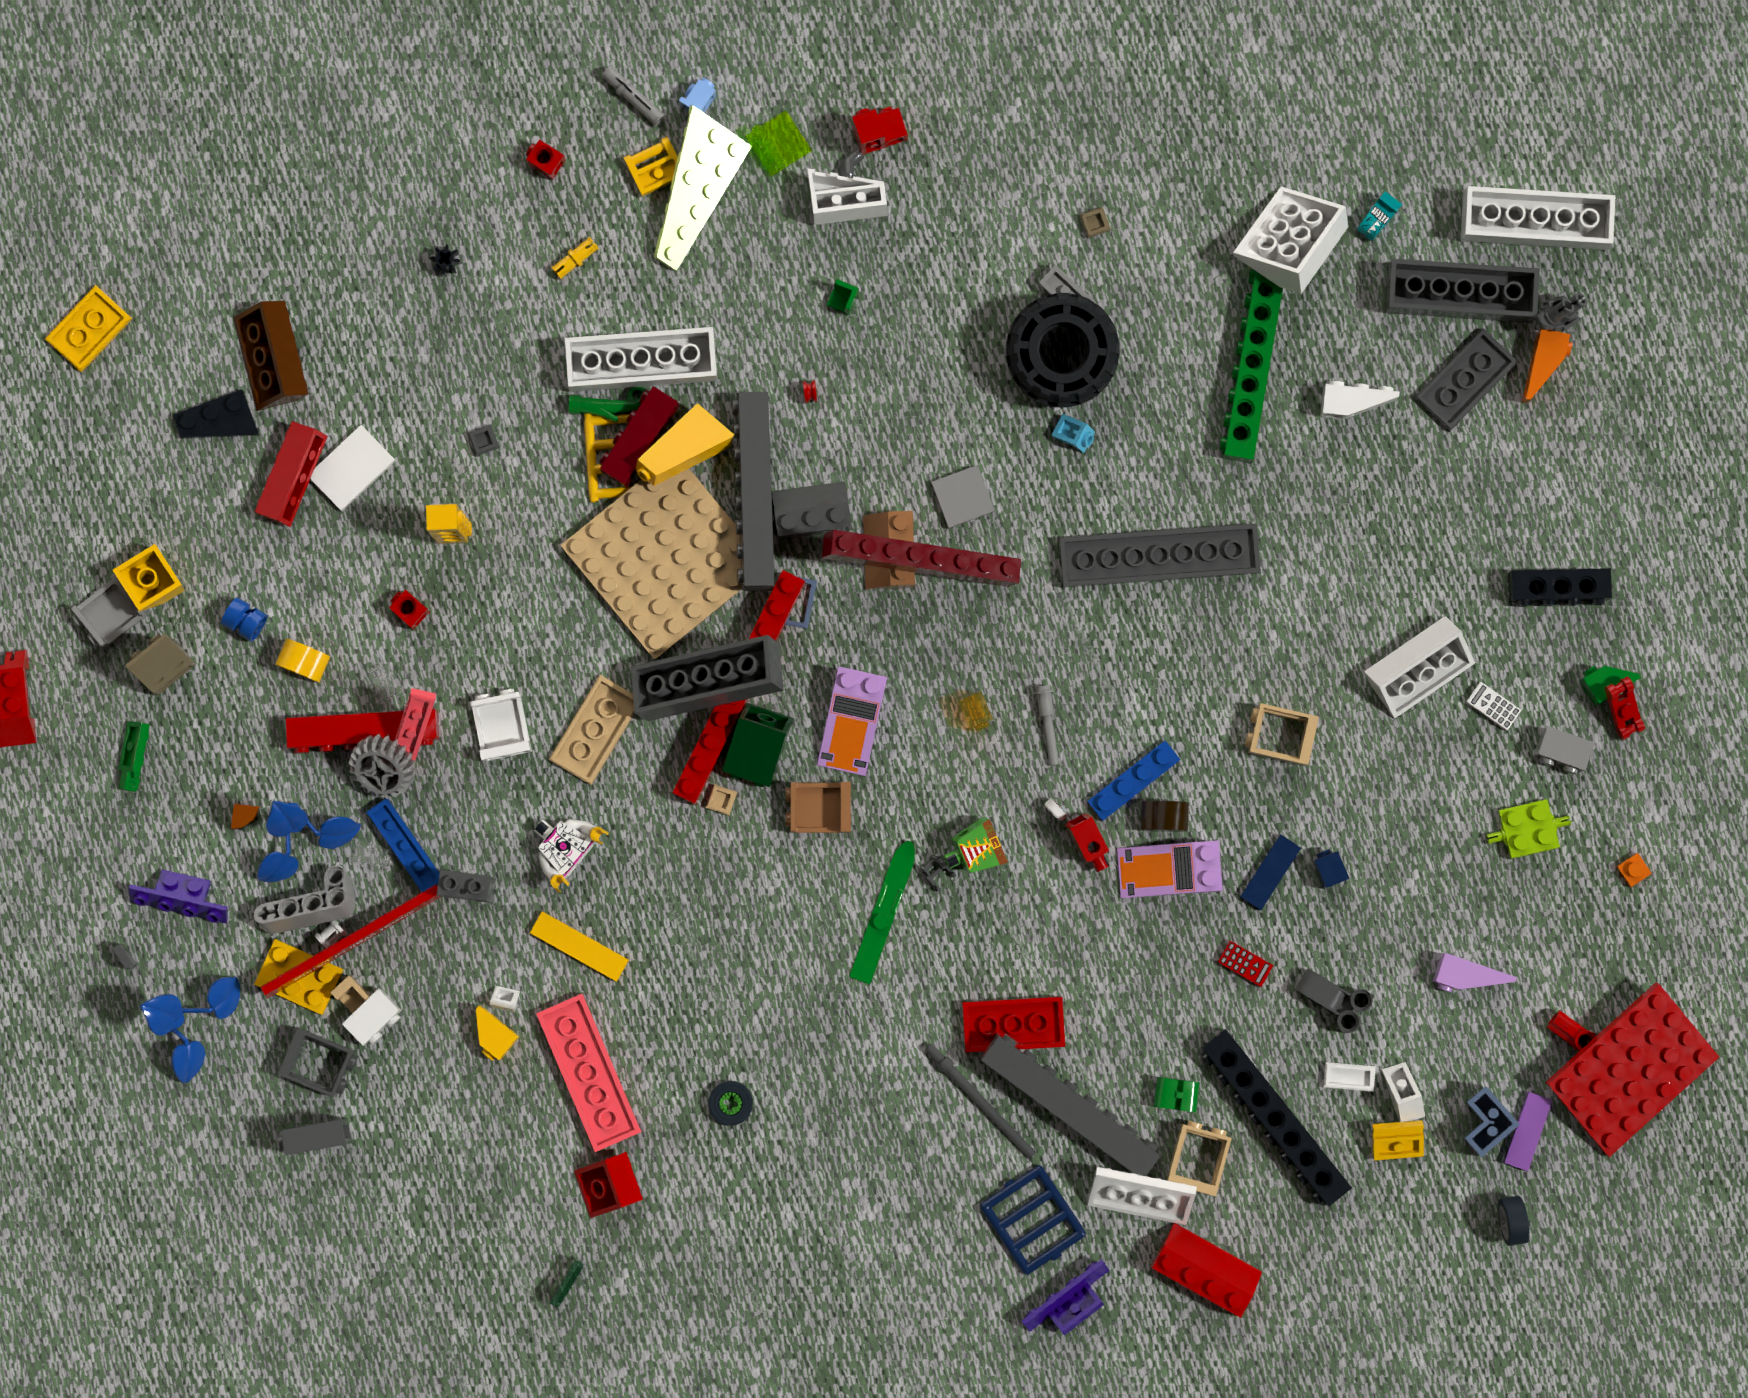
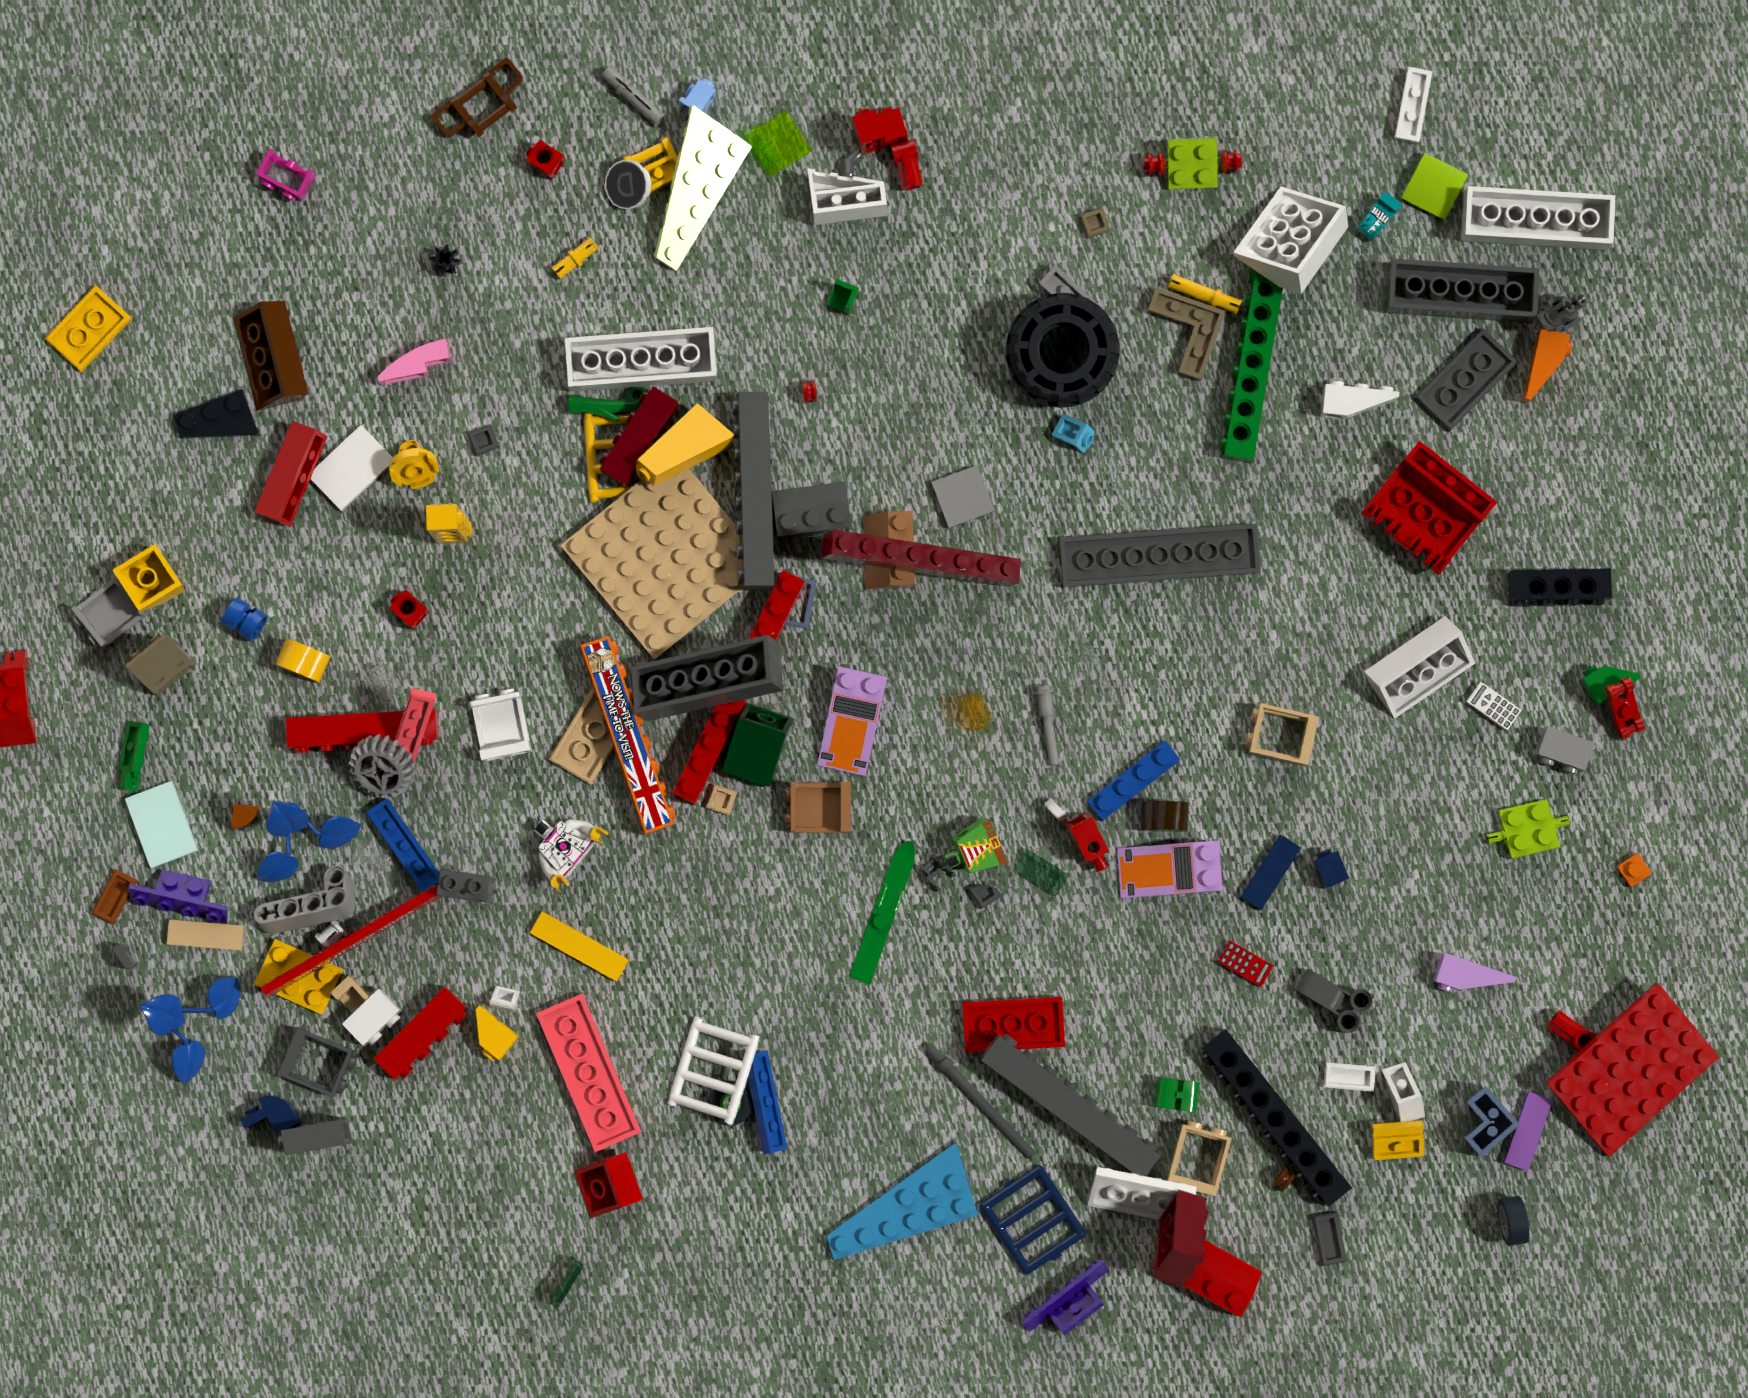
(114, 897): none -> dark orange tile
(161, 824): none -> light aqua tile
(205, 935): none -> tan tile
(278, 1111): none -> dark blue brick
(285, 176): none -> dark pink window
(413, 466): none -> yellow tile
(416, 362): none -> bright pink slope
(420, 1033): none -> red brick
(487, 79): none -> reddish brown bar
(626, 735): none -> brick
(627, 184): none -> black tile
(734, 1090): none -> white bar
(766, 1104): none -> blue plate
(907, 159): none -> red piece
(921, 1202): none -> dark azure wing
(984, 894): none -> dark grey tile
(1041, 872): none -> clear green tile
(1181, 1238): none -> dark red brick
(1192, 163): none -> lime plate
(1205, 294): none -> yellow pin
(1205, 323): none -> dark tan plate
(1283, 1179): none -> reddish brown bush
(1329, 1238): none -> dark grey tile
(1413, 105): none -> white plate
(1429, 506): none -> red slope
(1434, 186): none -> lime slope

